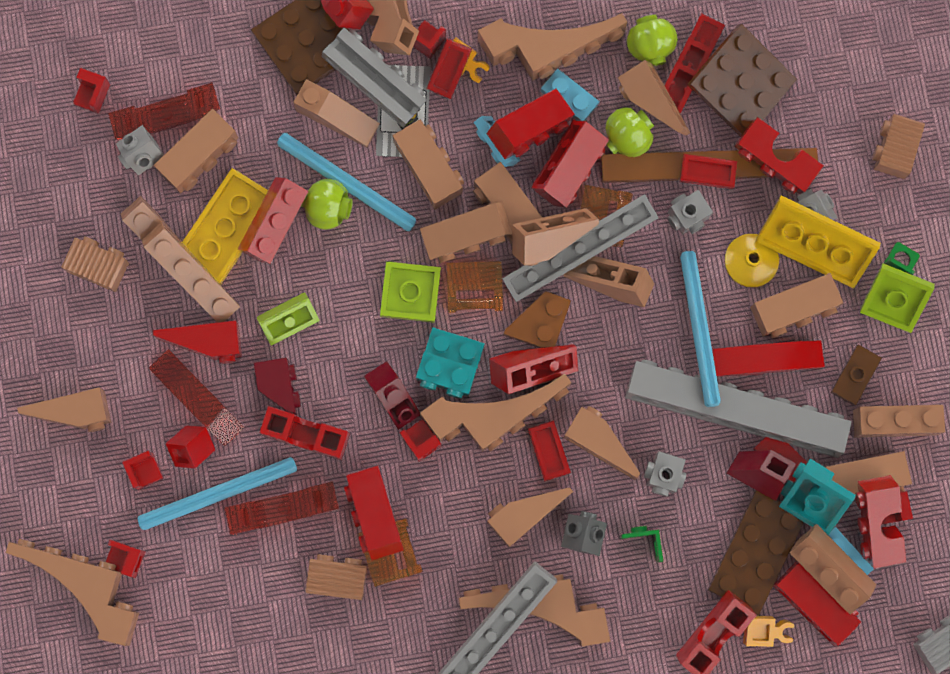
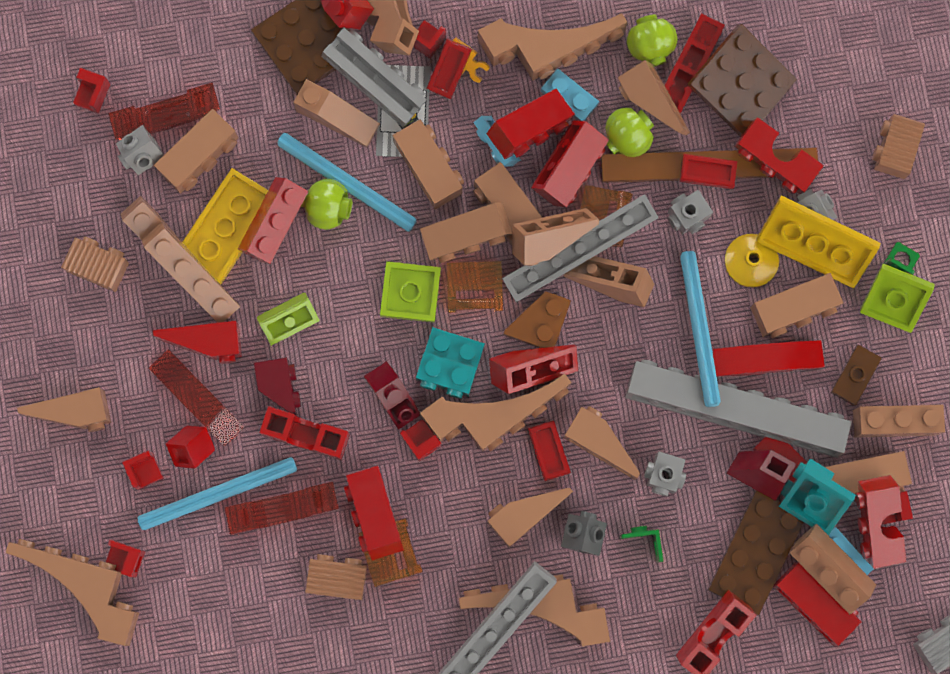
(764, 630): light orange plate -> none

